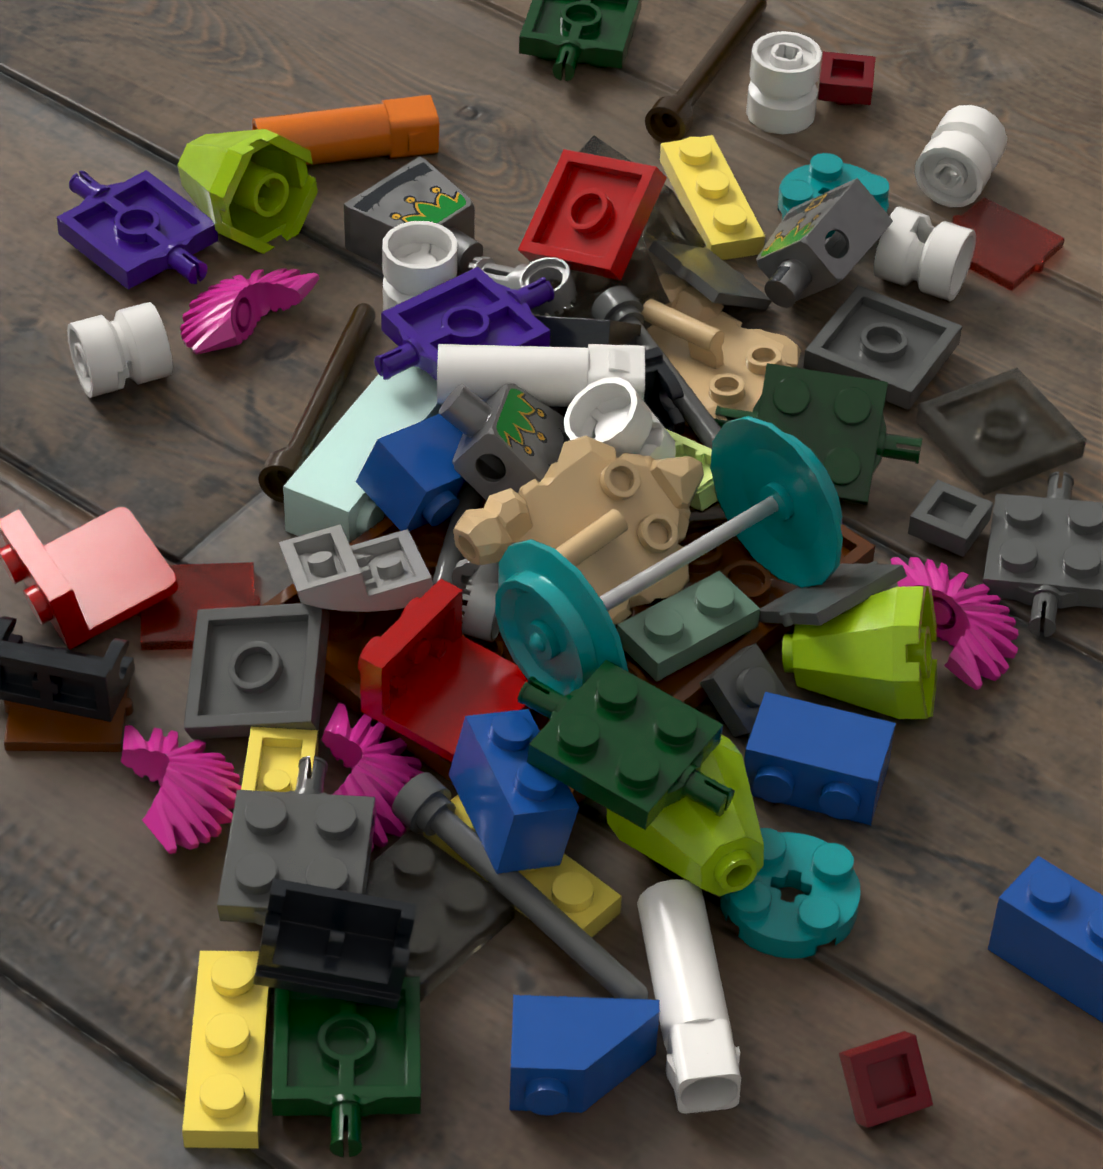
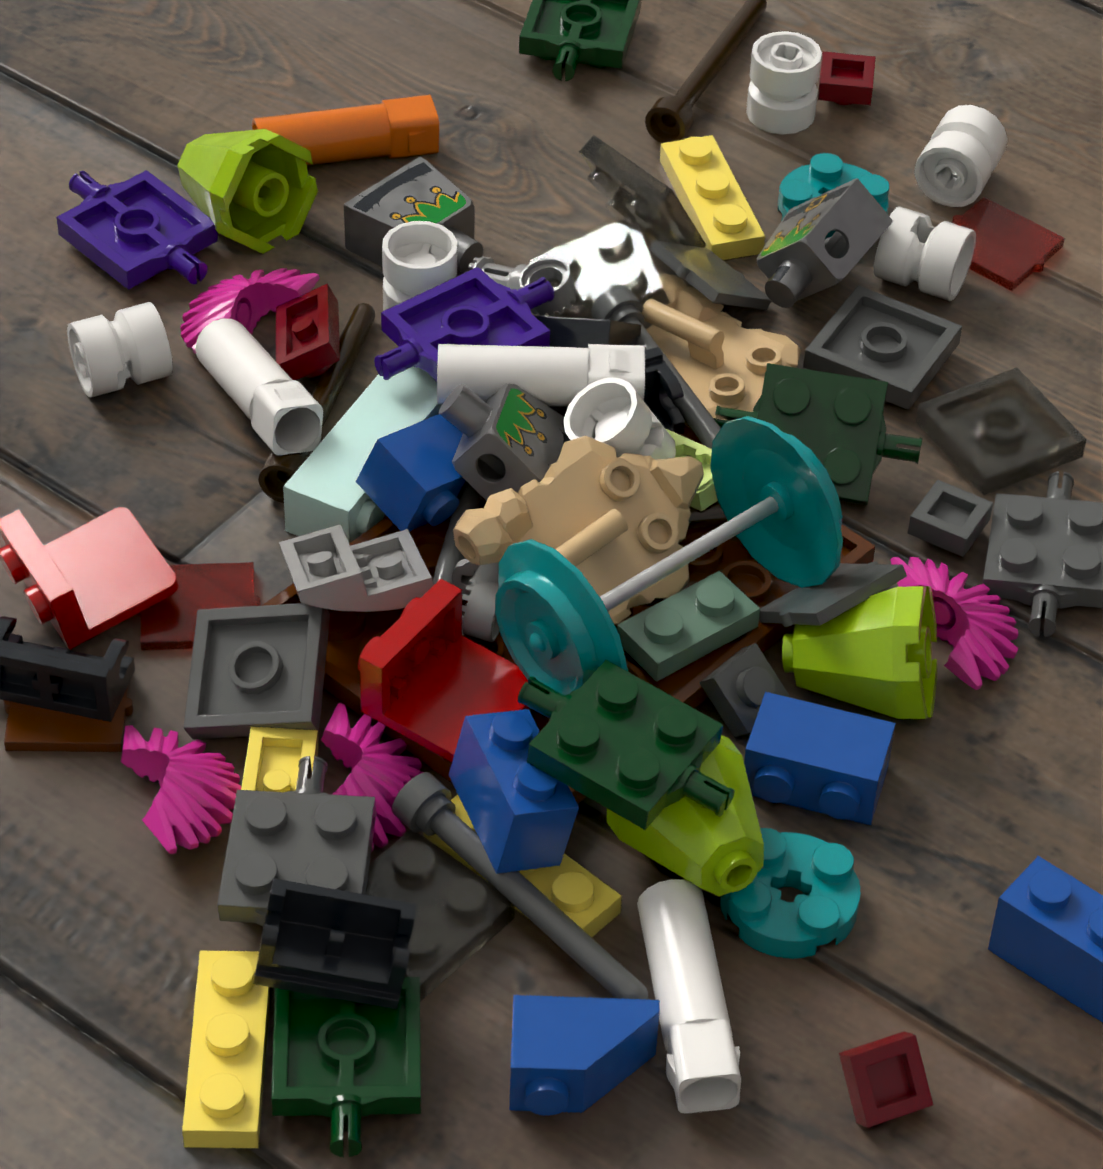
(276, 405): none -> white piece
(308, 333): none -> dark red plate
(593, 213): red plate -> none

